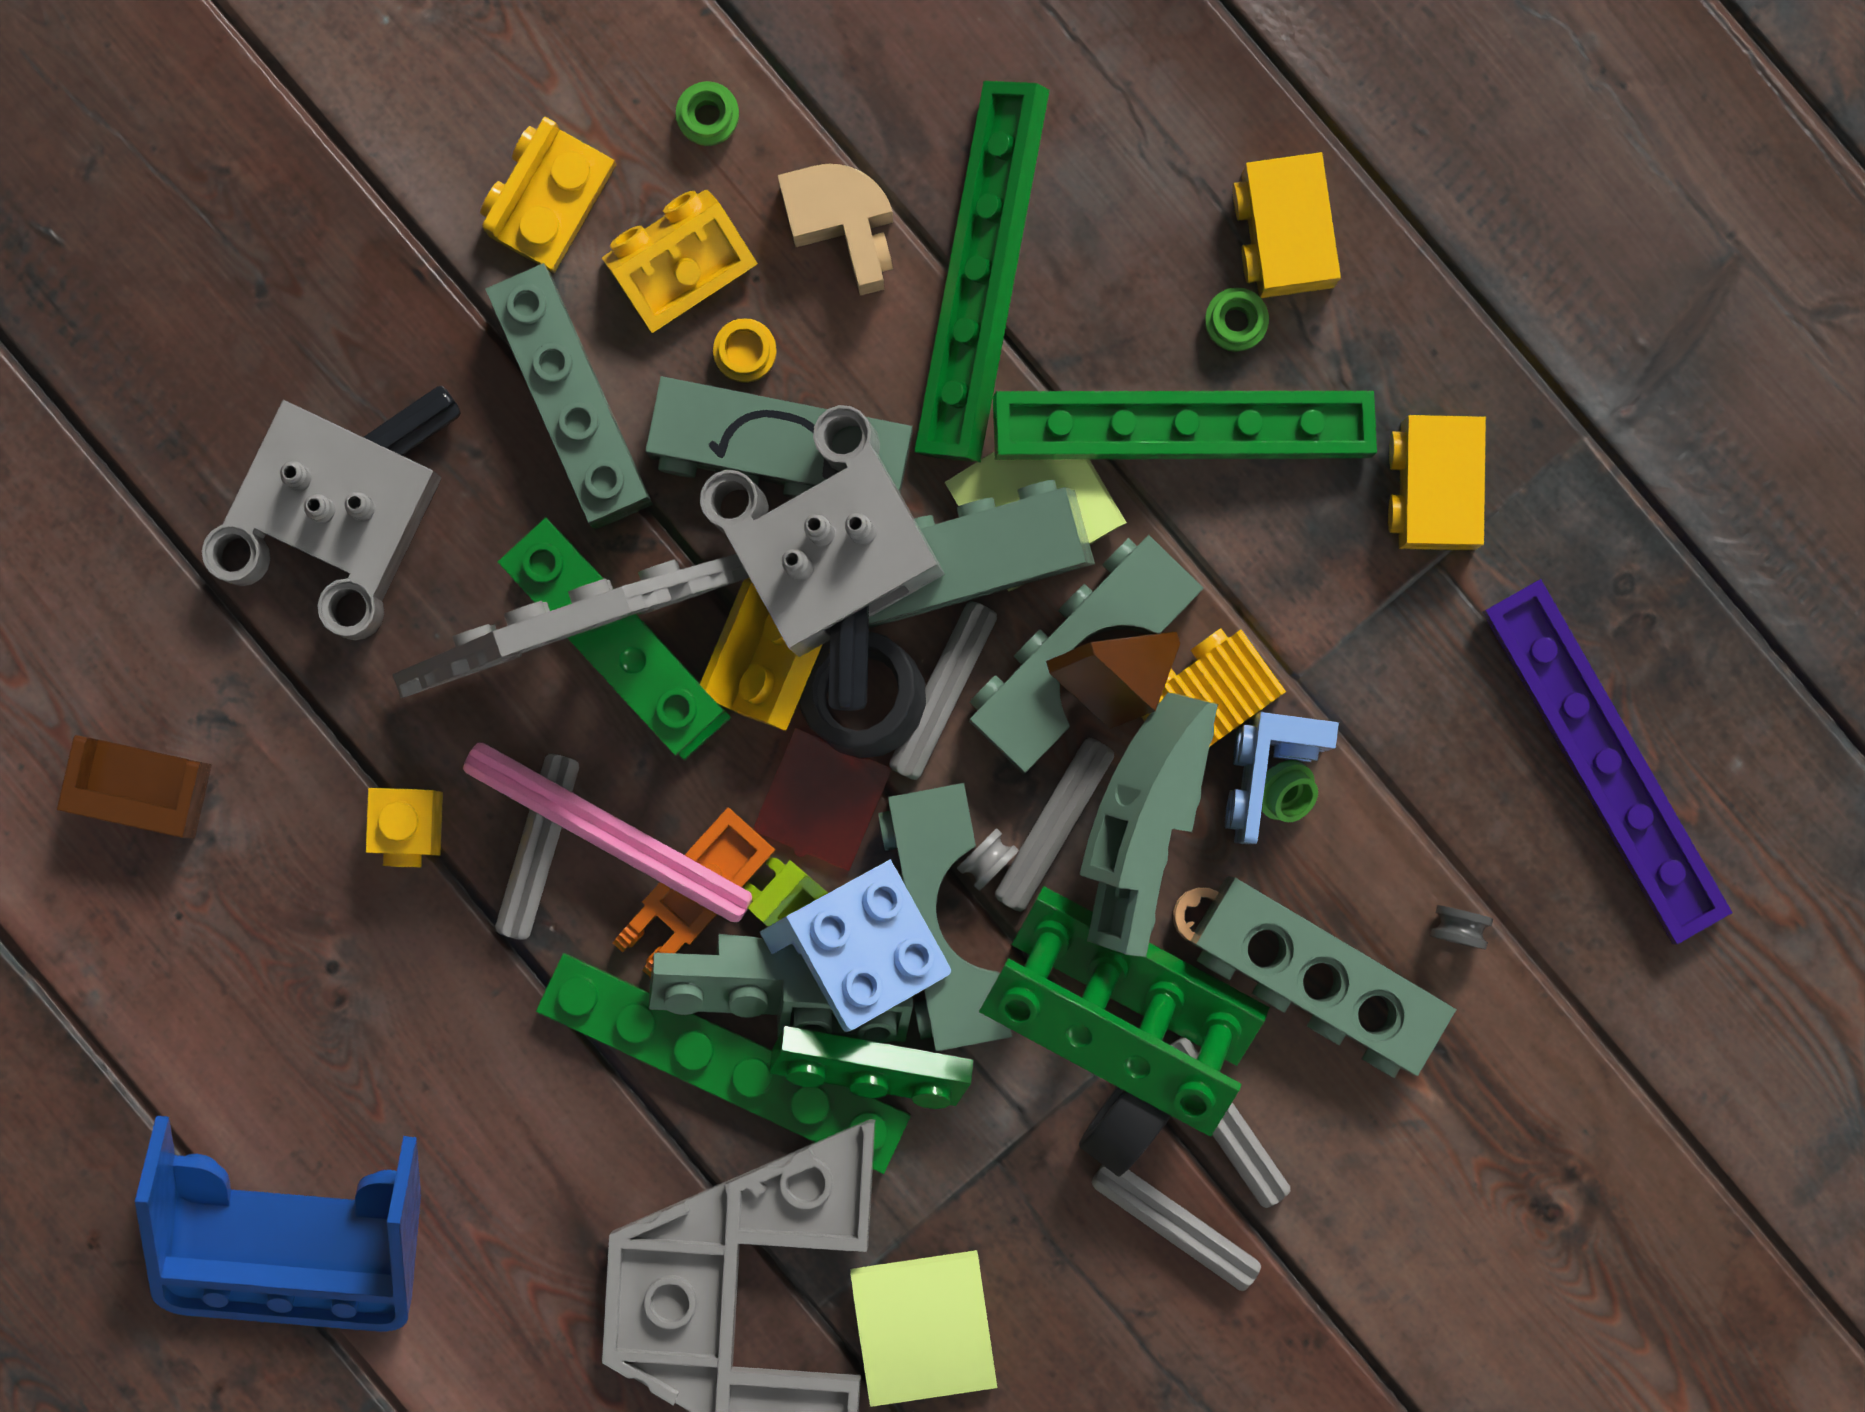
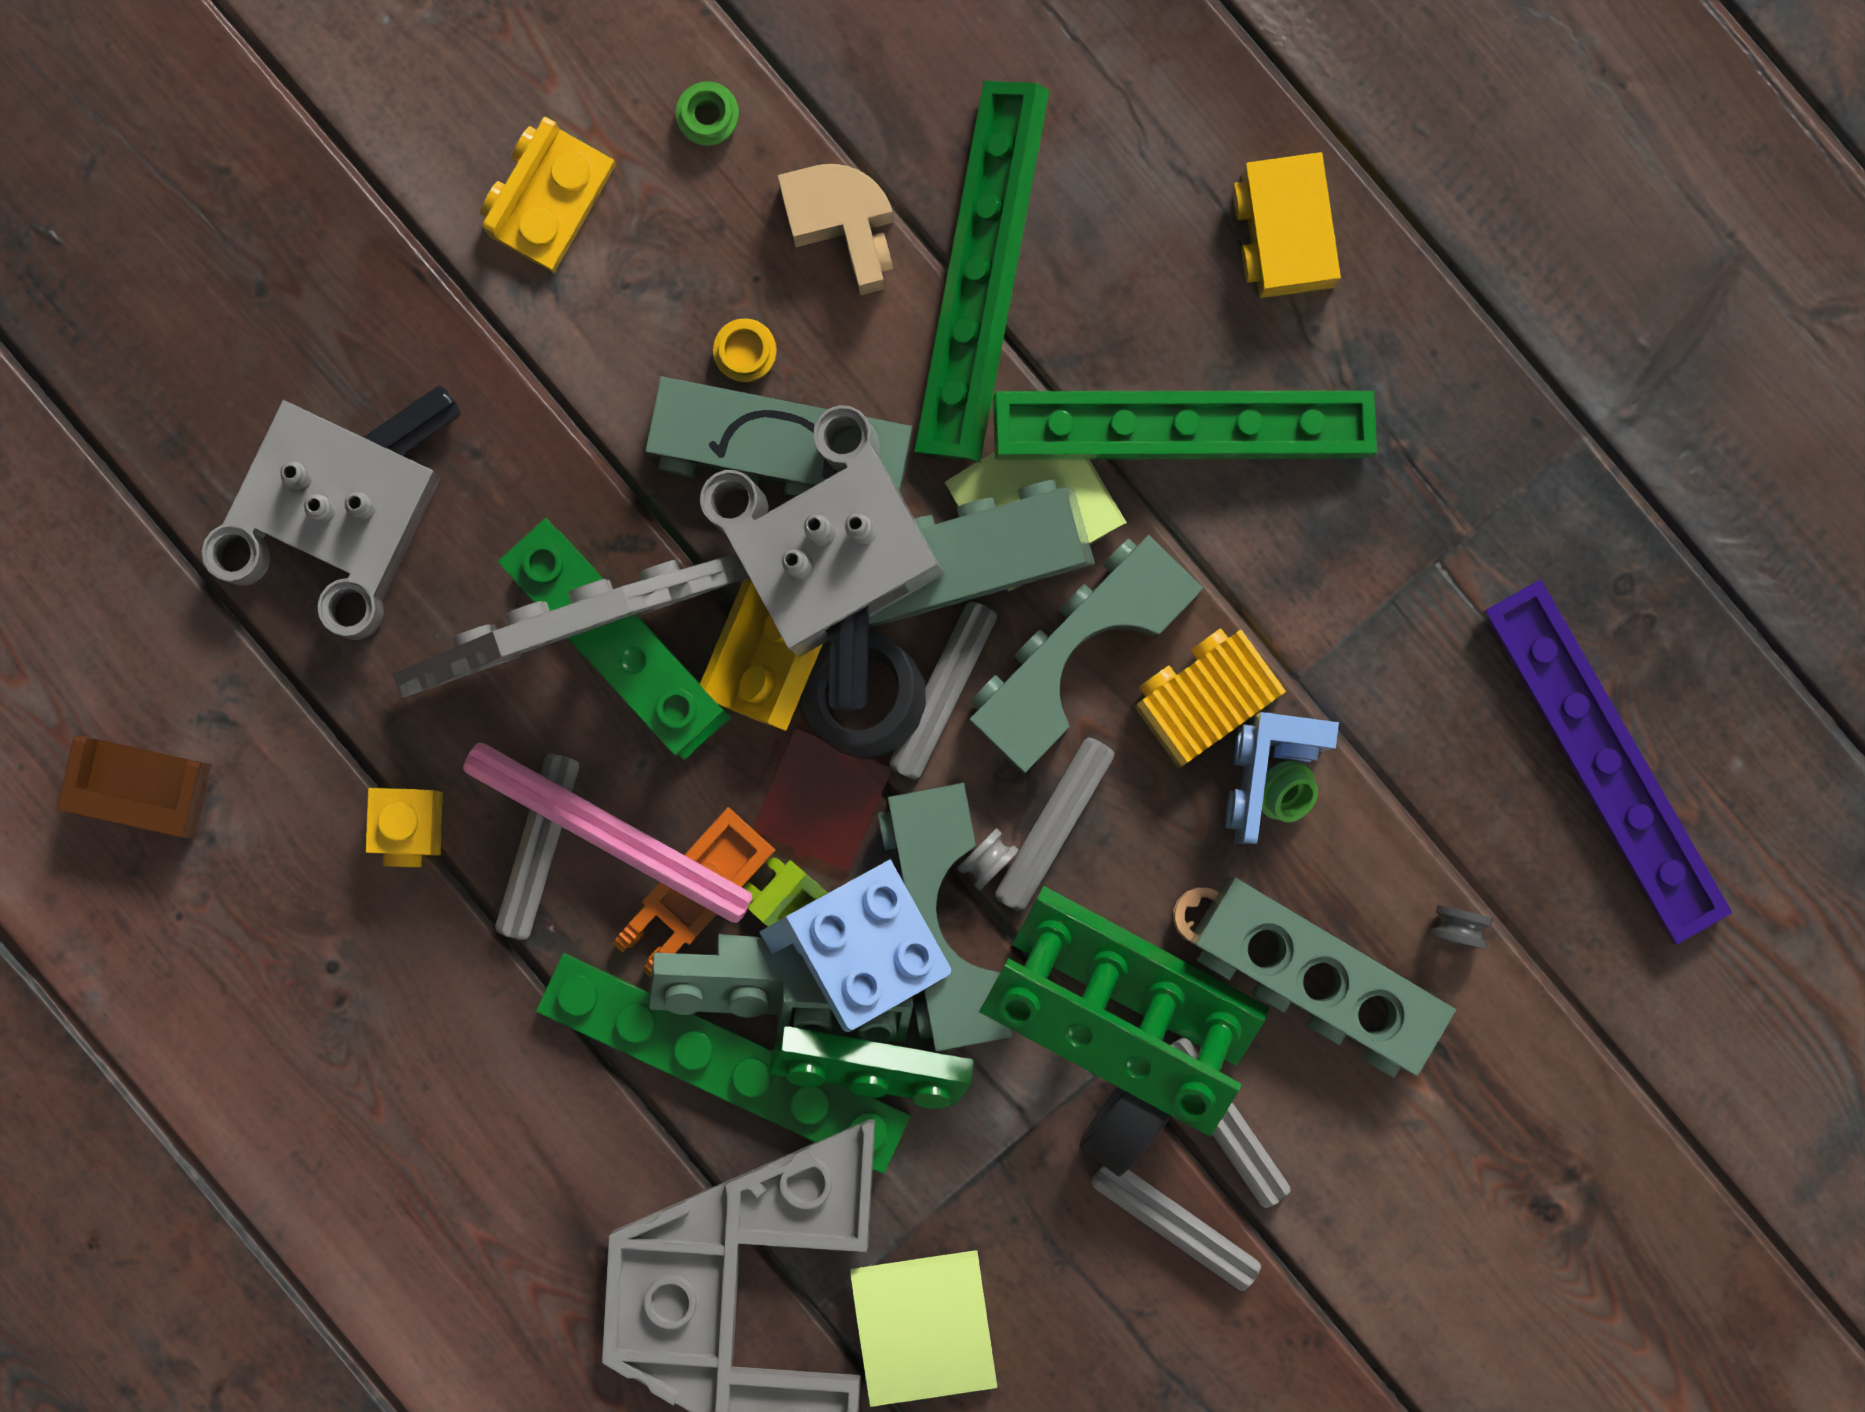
(276, 1252): blue windscreen -> none
(569, 396): sand green brick -> none
(678, 258): yellow bracket -> none
(1118, 676): reddish brown slope -> none
(1146, 798): sand green slope -> none
(1250, 305): bright green plate -> none
(1439, 482): yellow brick -> none

